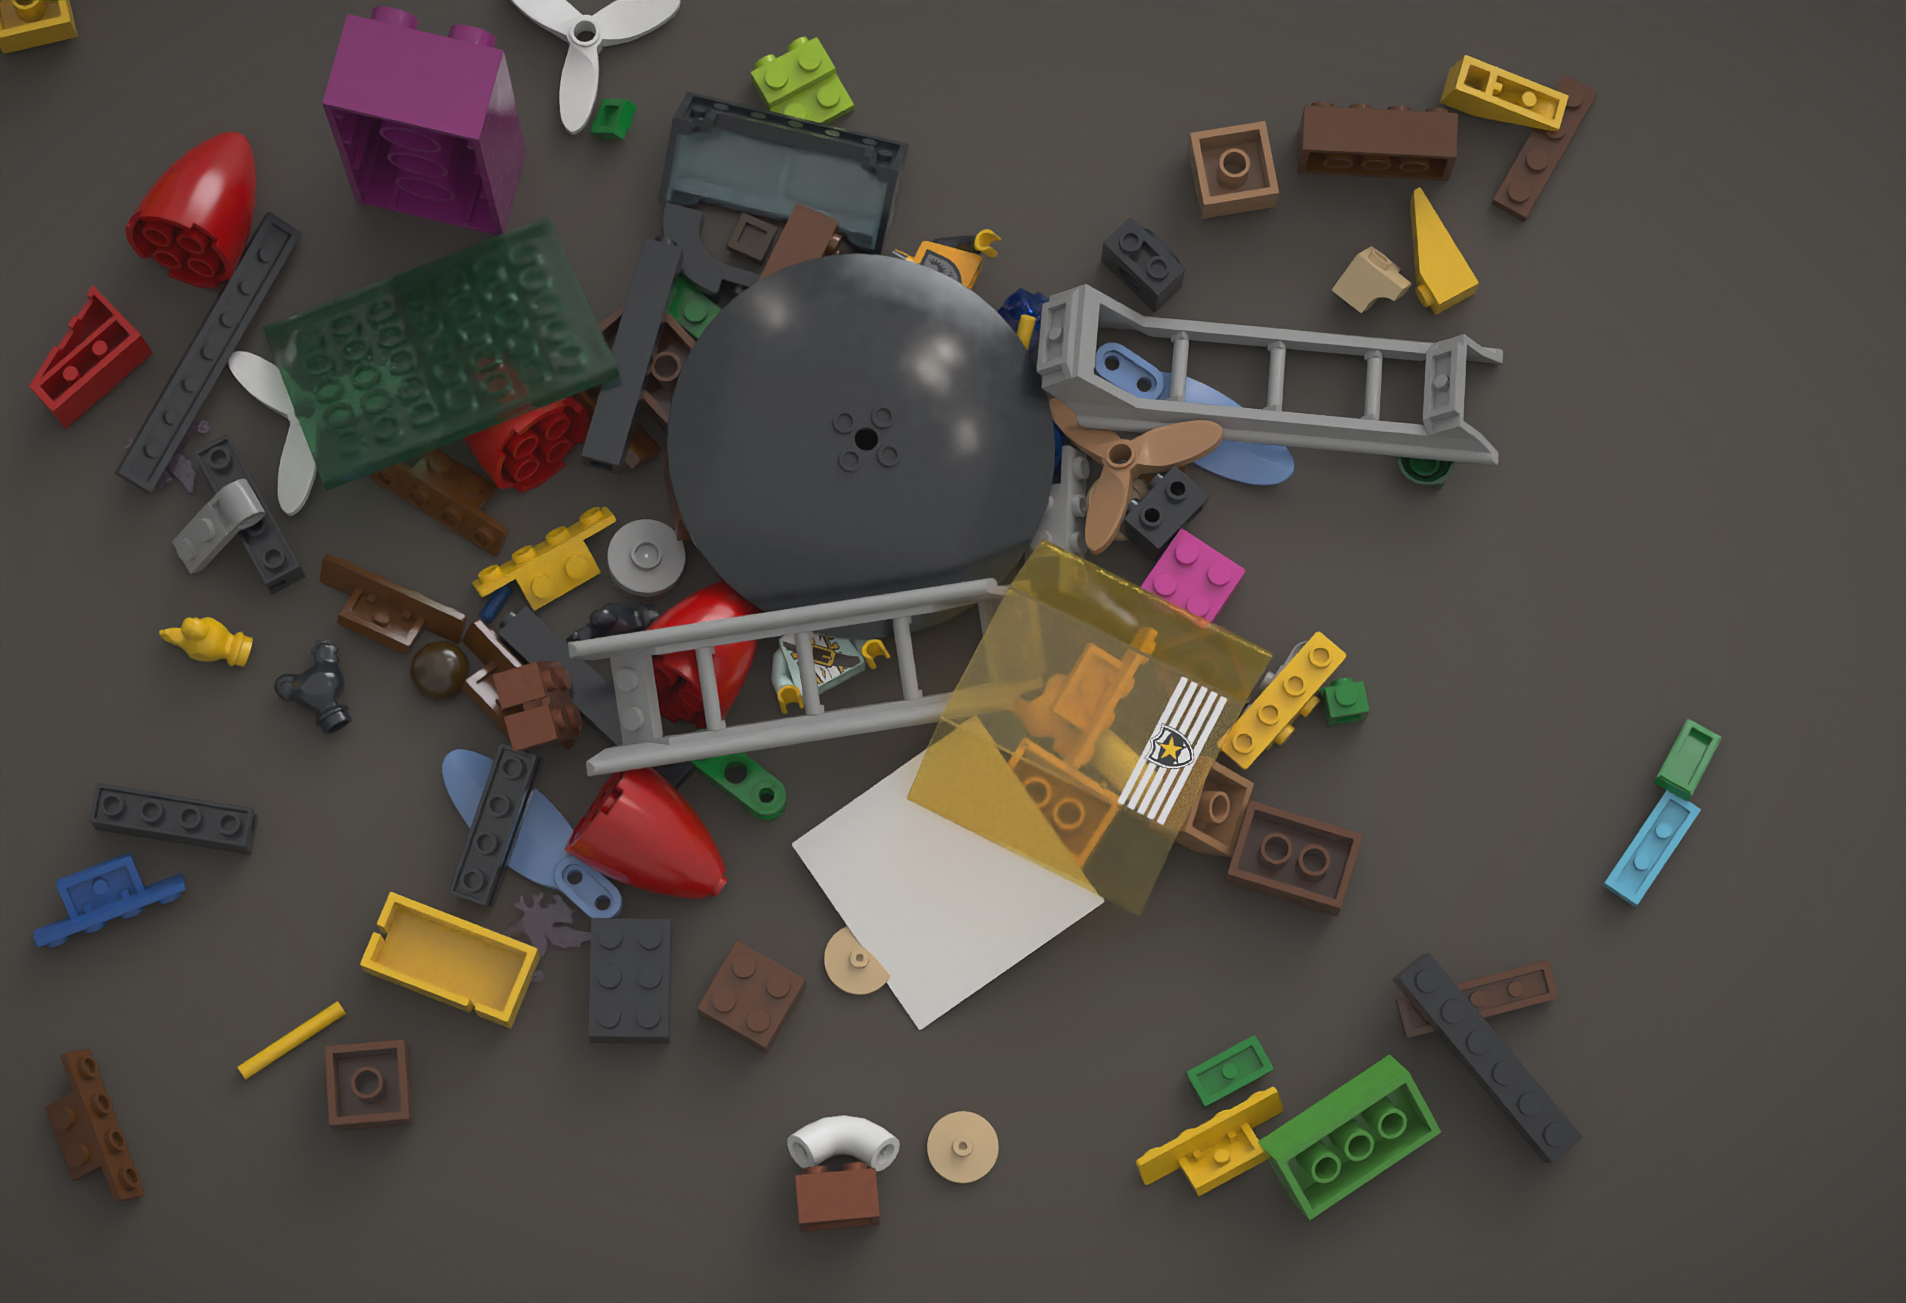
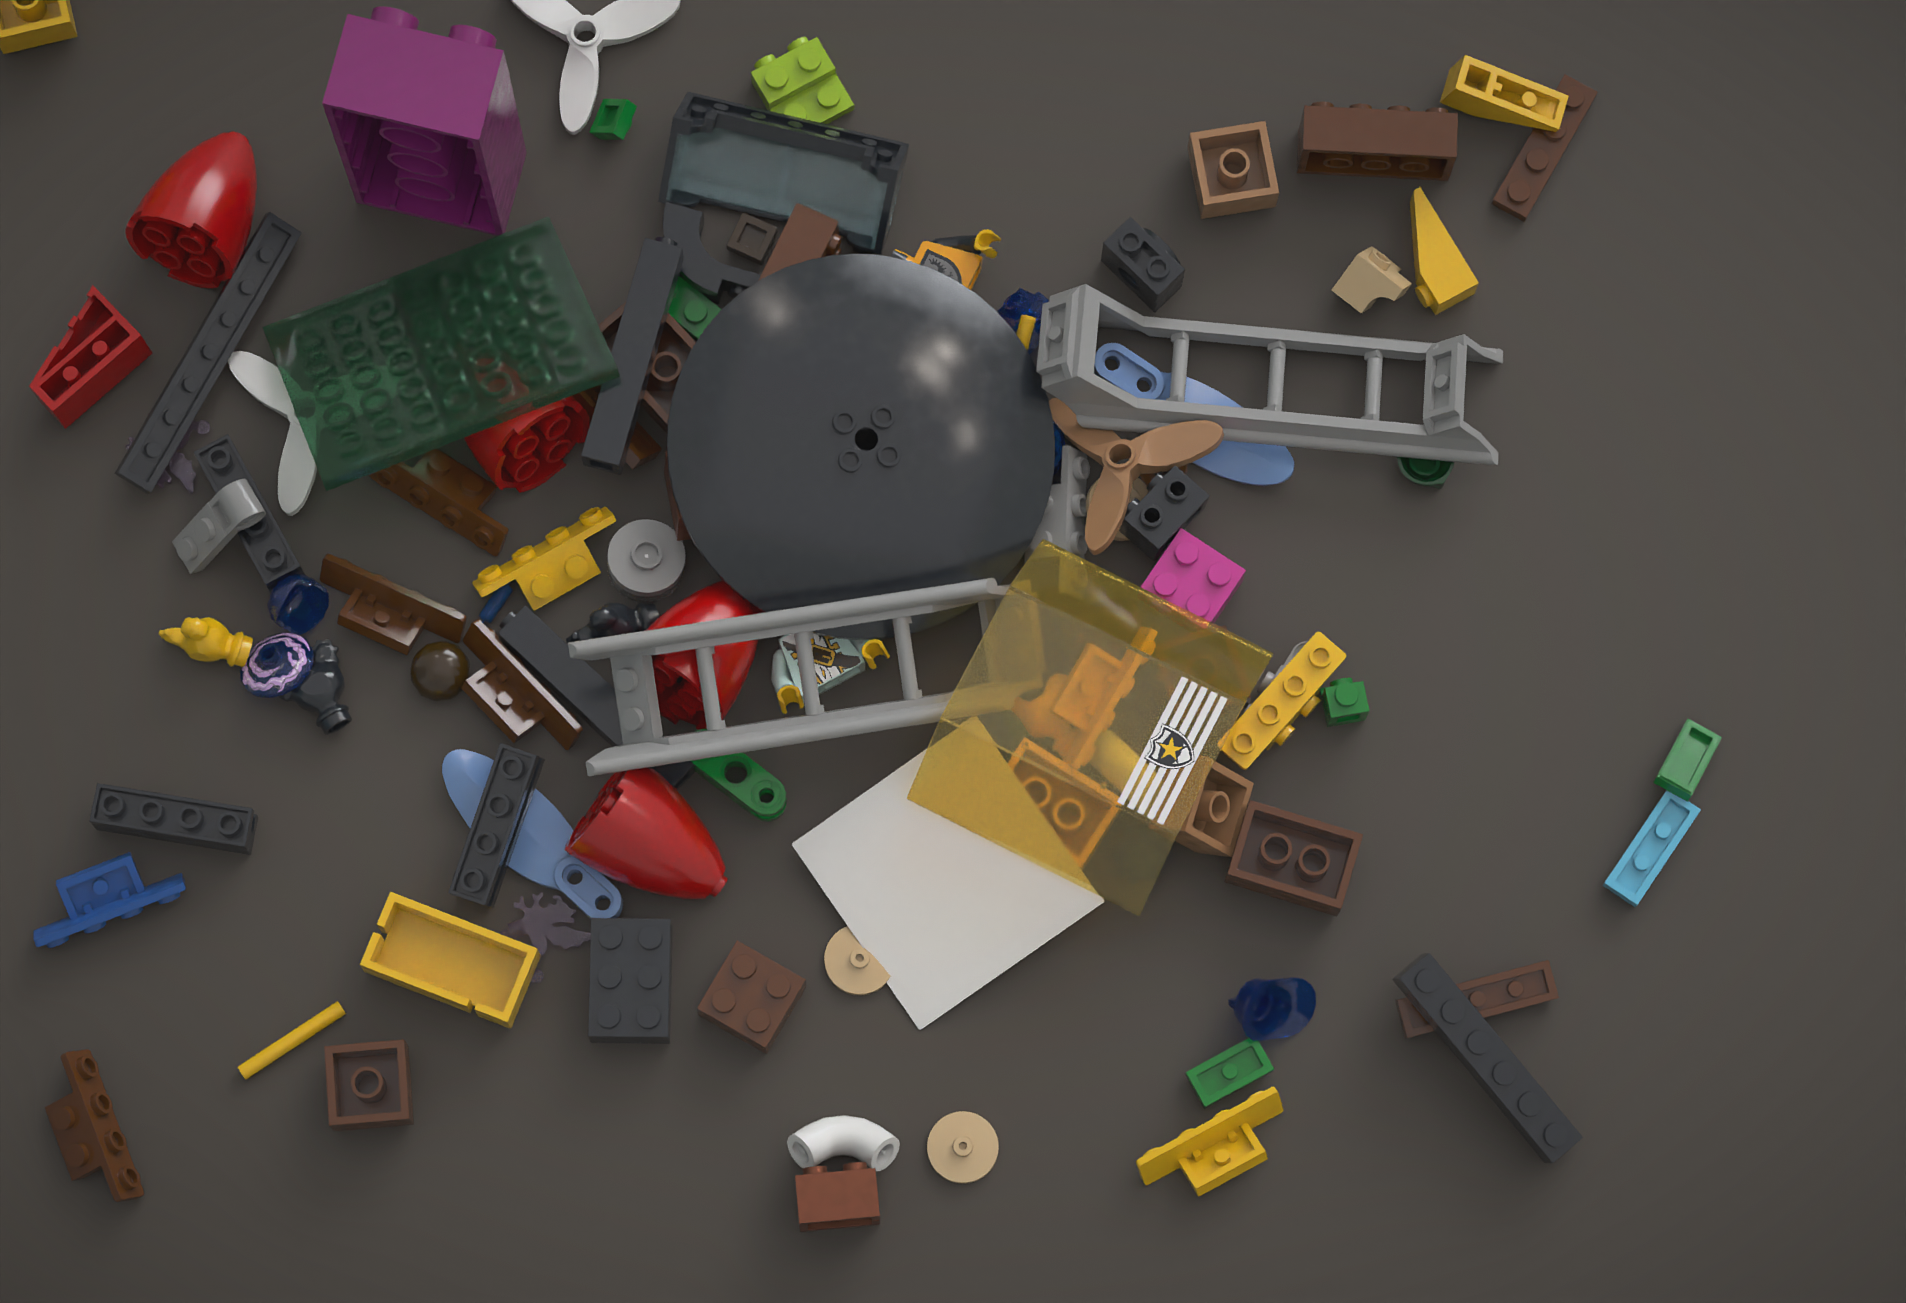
(277, 665): none -> dish
(298, 603): none -> clear blue hair
(546, 702): copper piece -> none
(1274, 1007): none -> clear blue piece
(1349, 1137): bright green brick -> none

